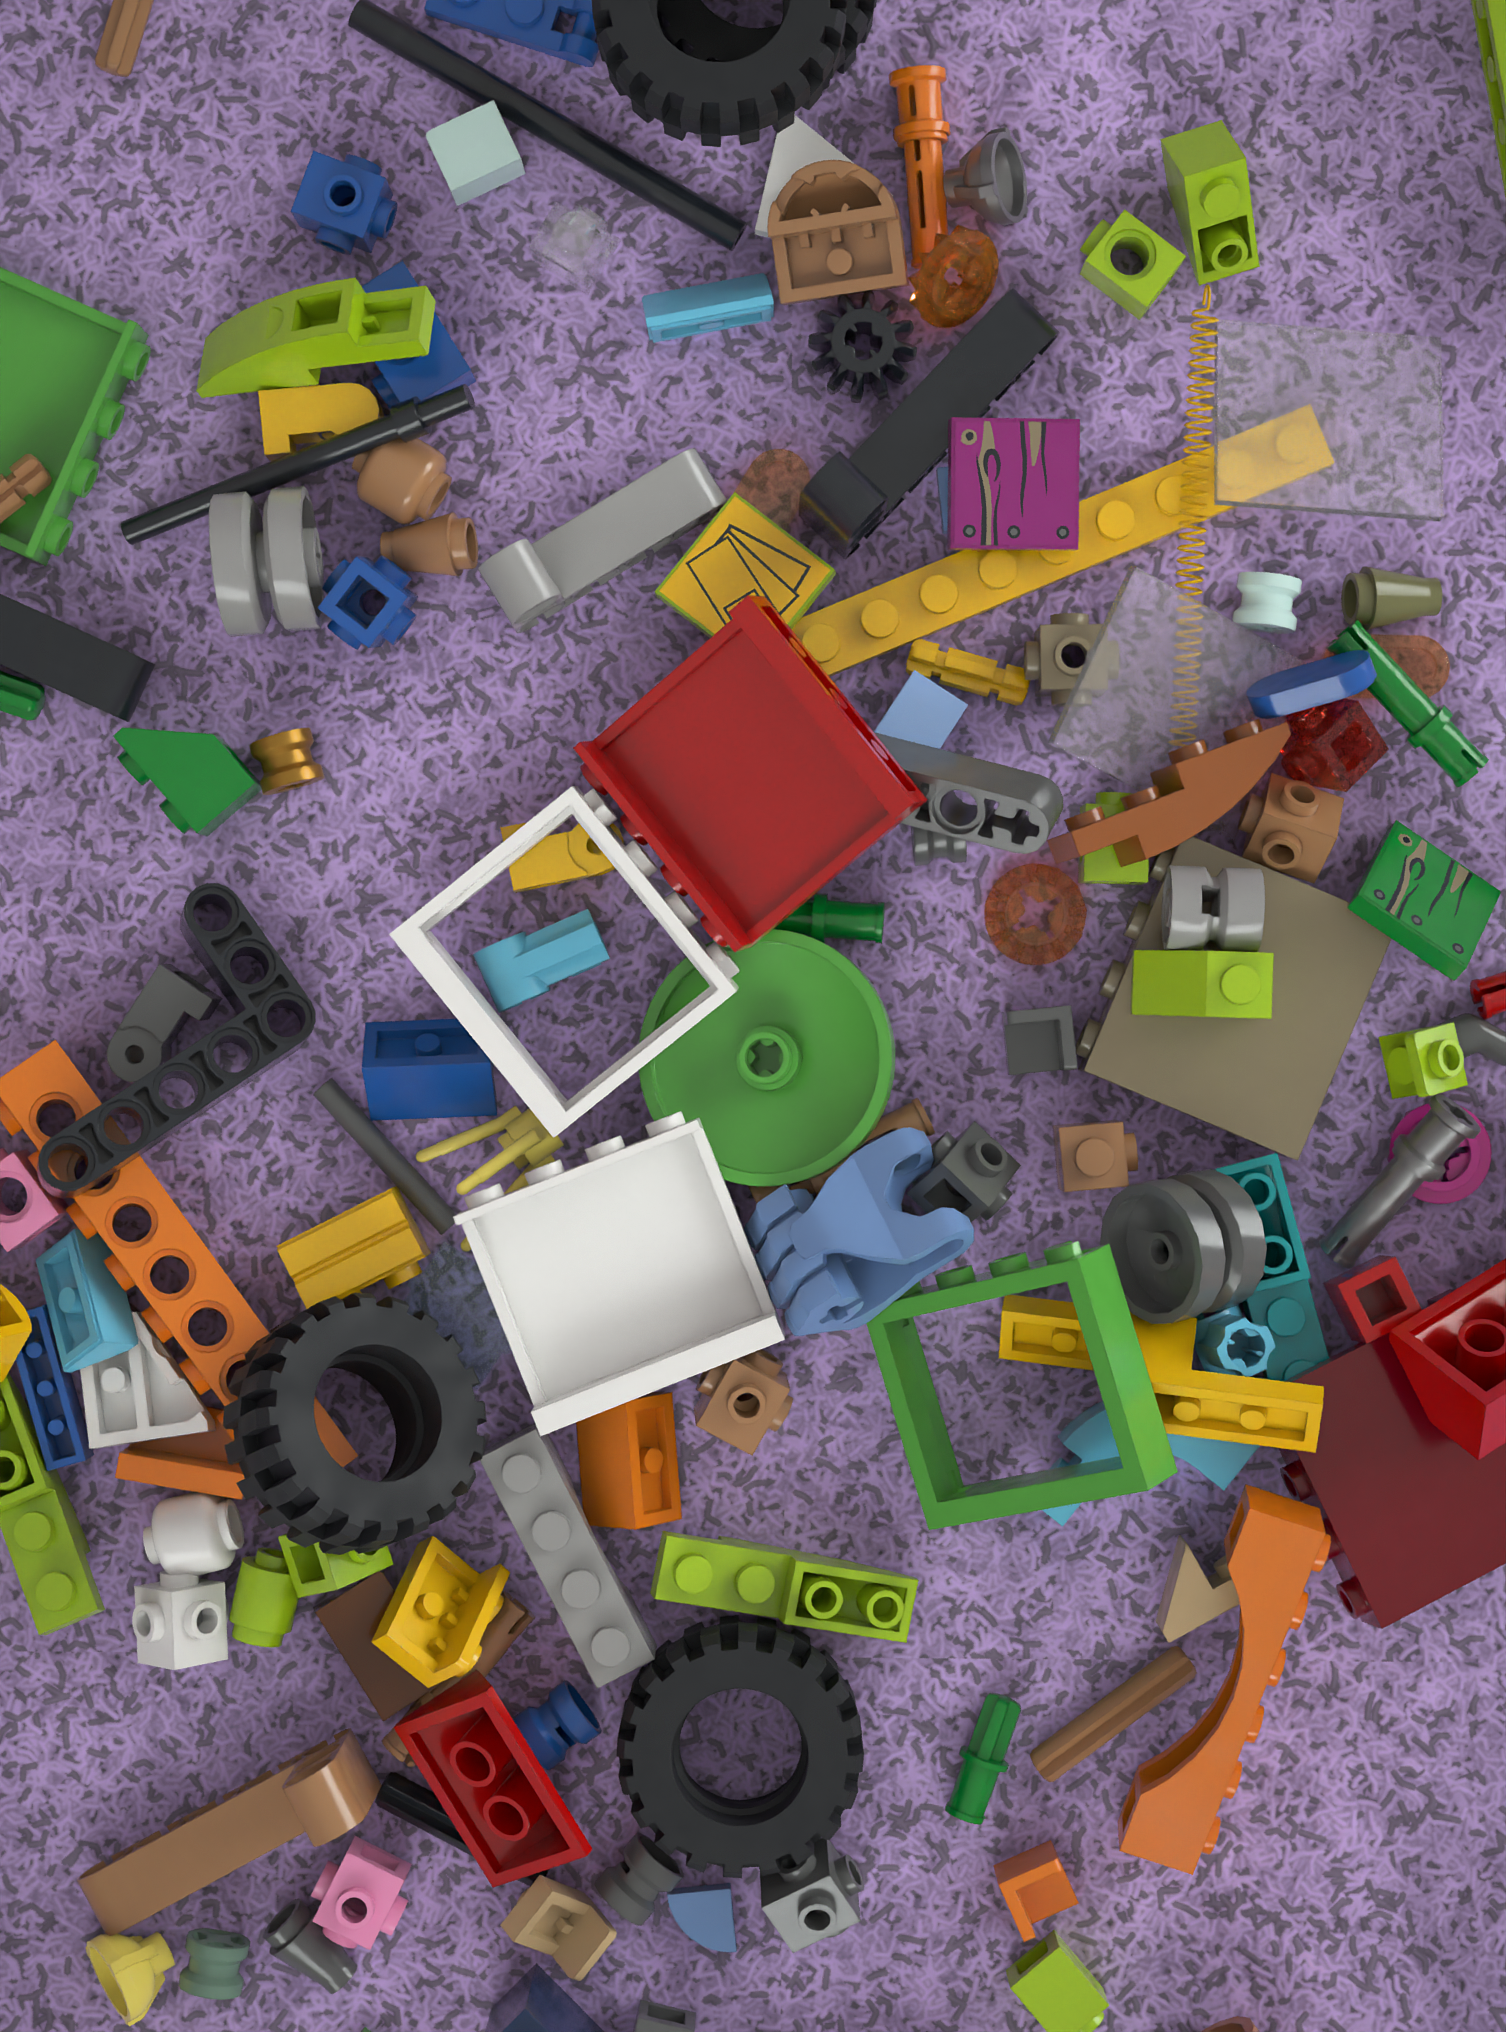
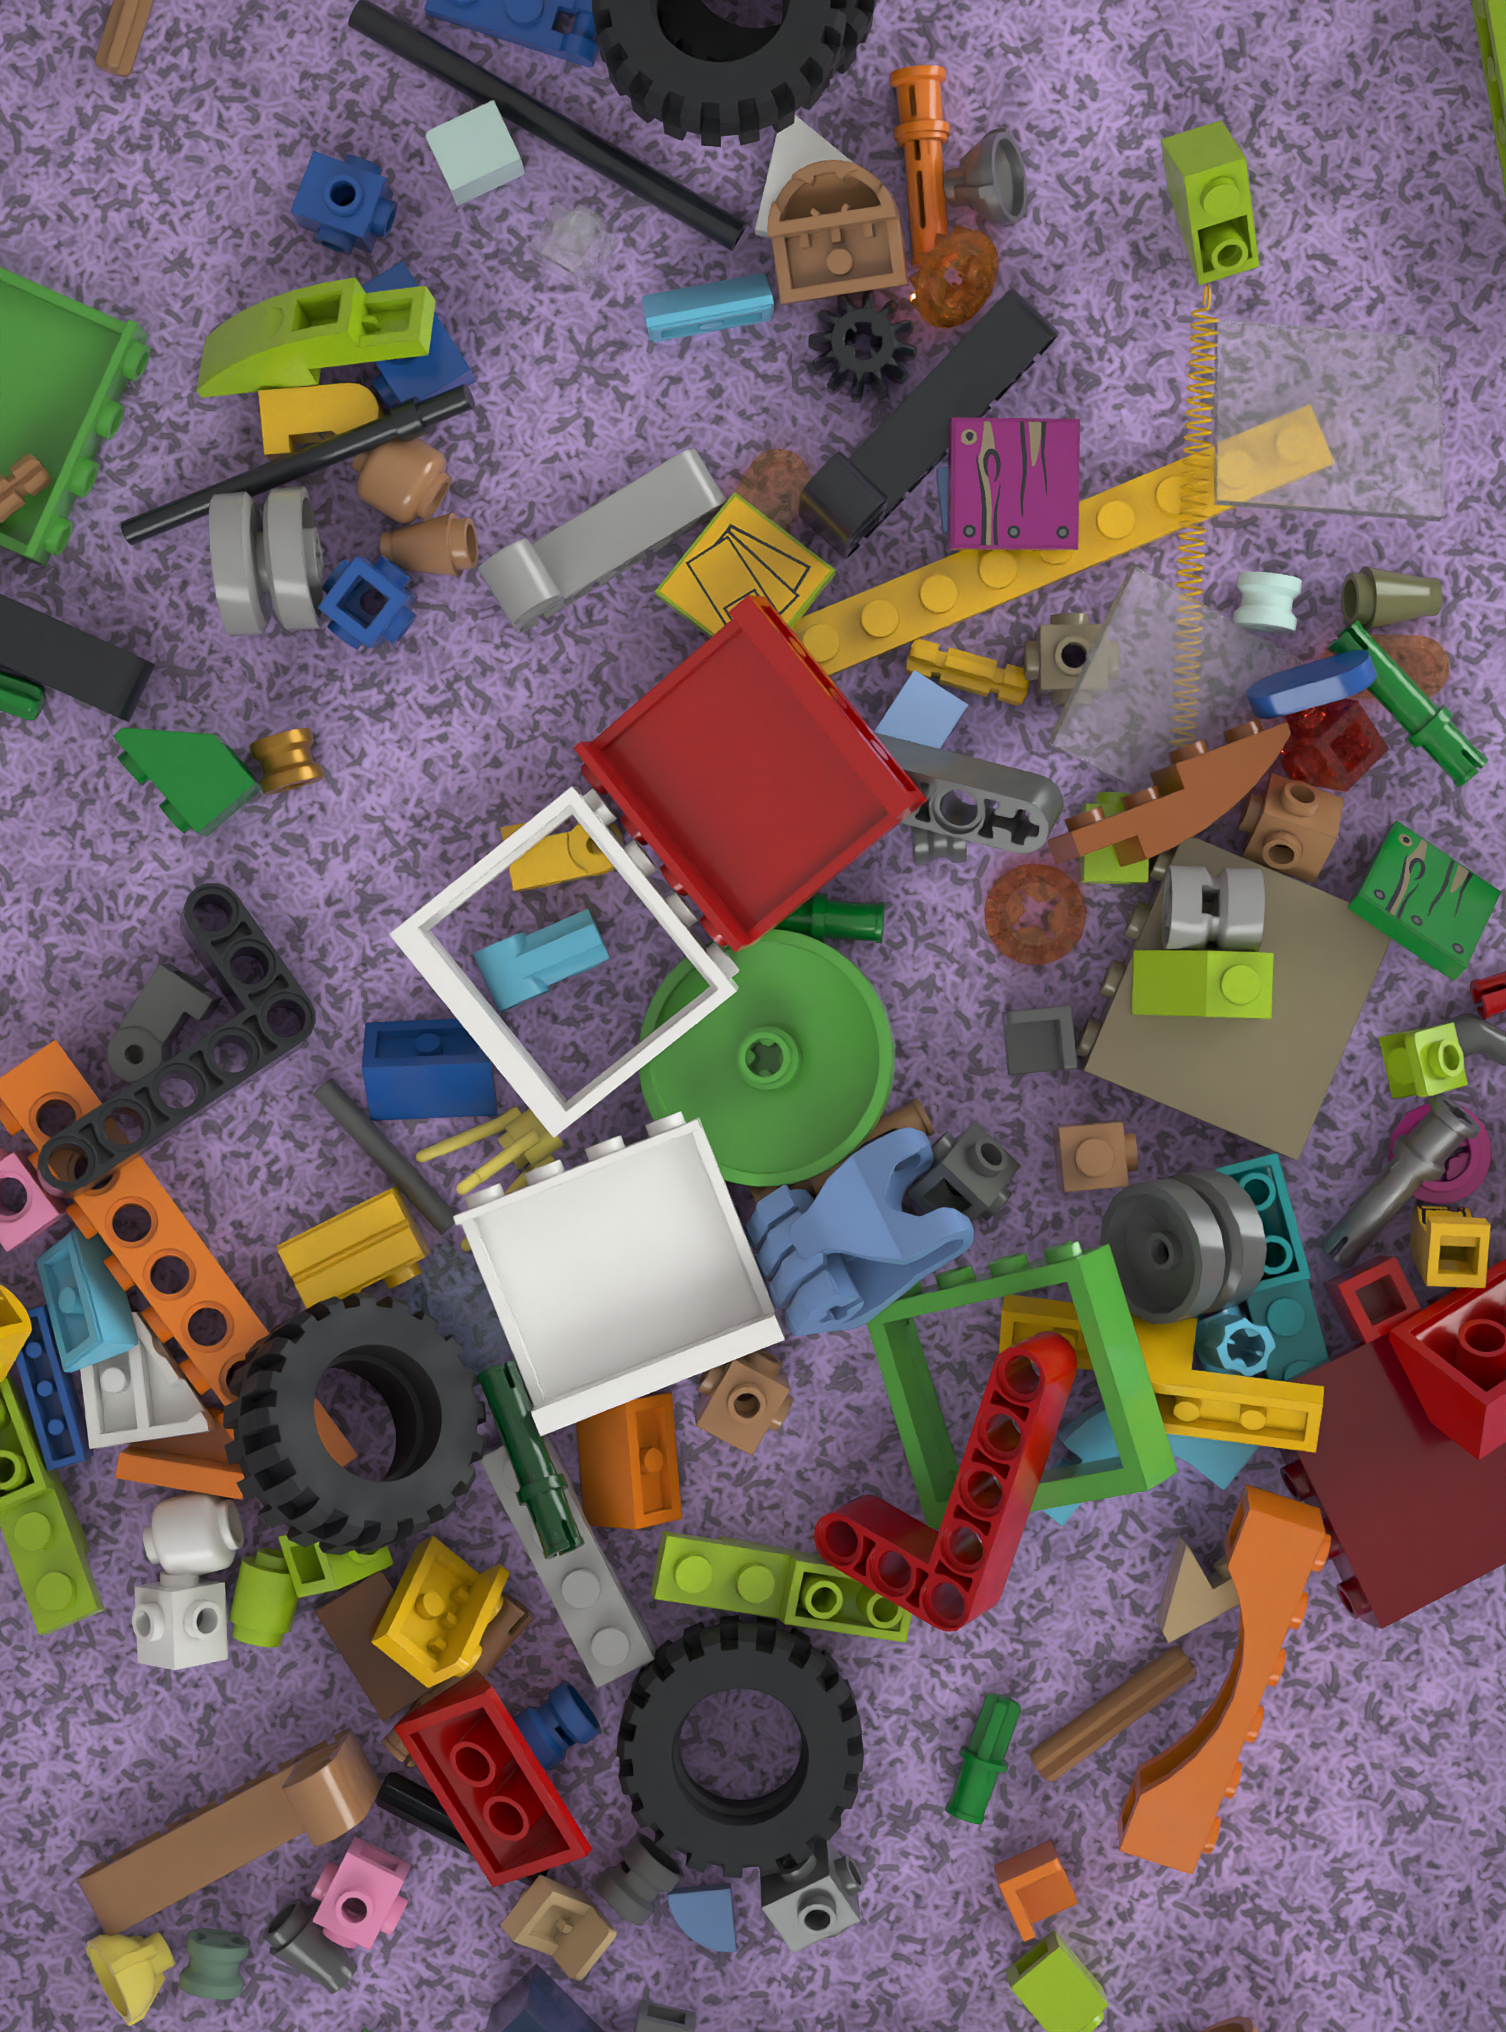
(538, 1481): none -> dark green pin
(928, 1567): none -> red beam
(1135, 291): lime brick -> none
(1449, 1246): none -> yellow leg

